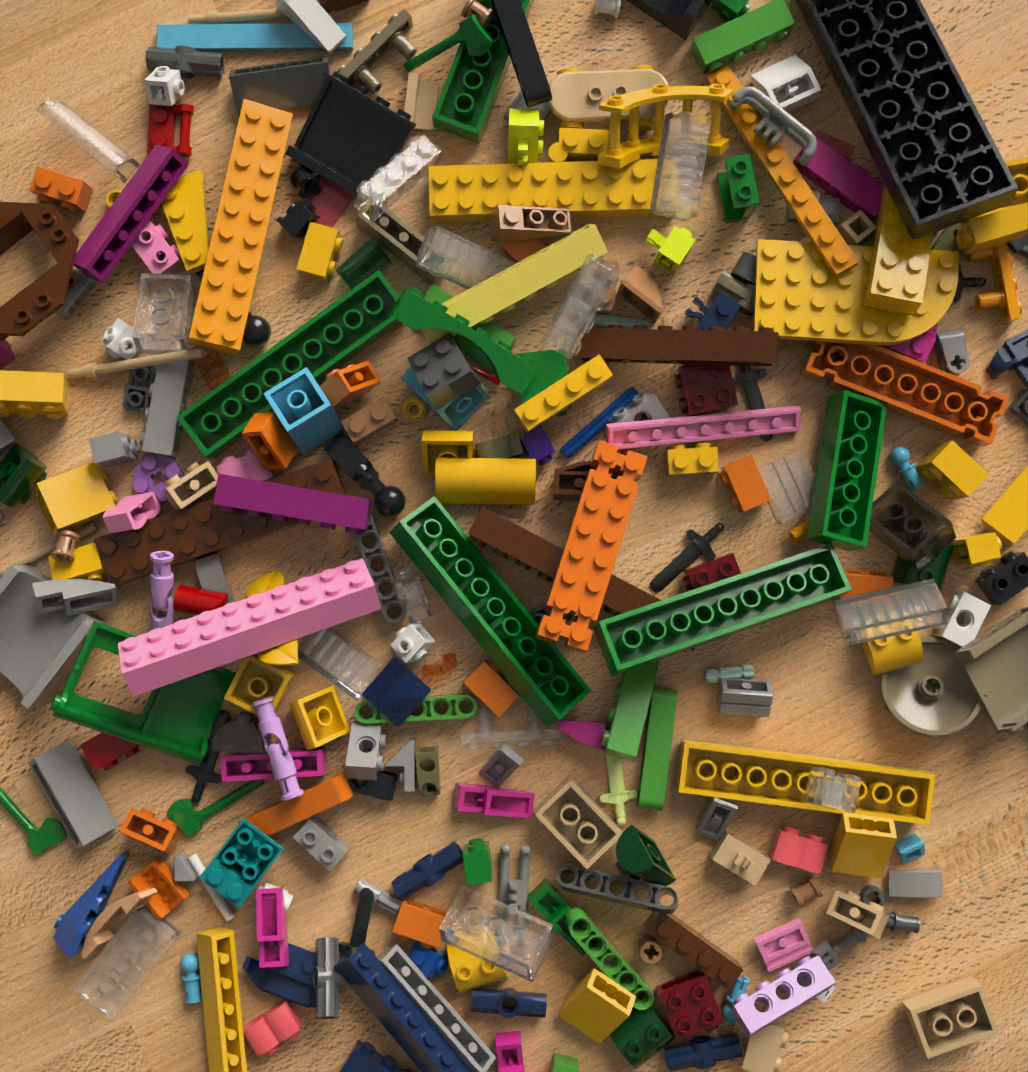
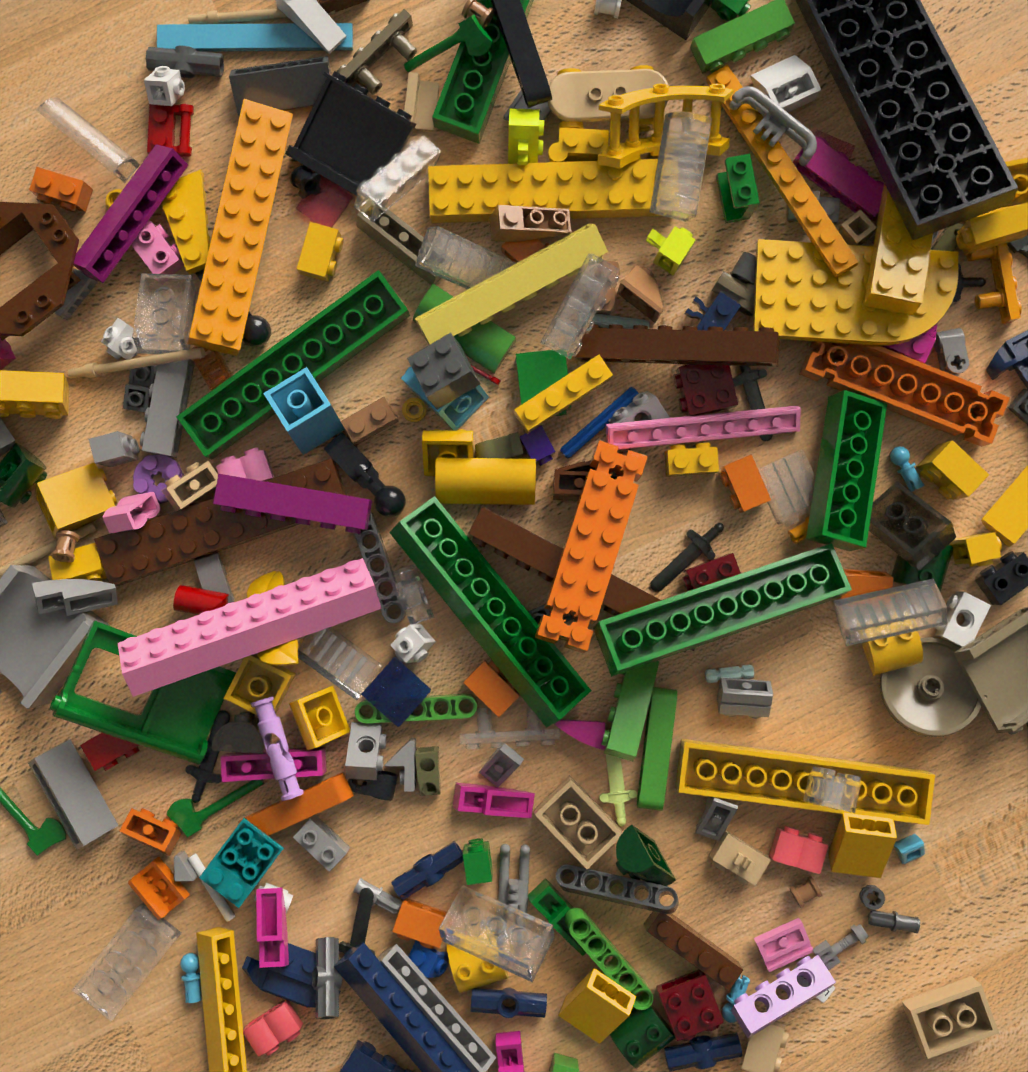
(77, 921): blue wedge -> none
(100, 933): light nougat slope -> none
(161, 586): lavender piece -> none
(269, 441): orange brick -> none
(299, 217): black brick -> none
(349, 383): orange brick -> none
(363, 264): clear green tile -> none
(420, 314): green arch -> none
(441, 668): clear orange arm -> none
(654, 955): medium nougat bush -> none
(863, 917): tan brick -> none
(915, 883): light grey slope -> none

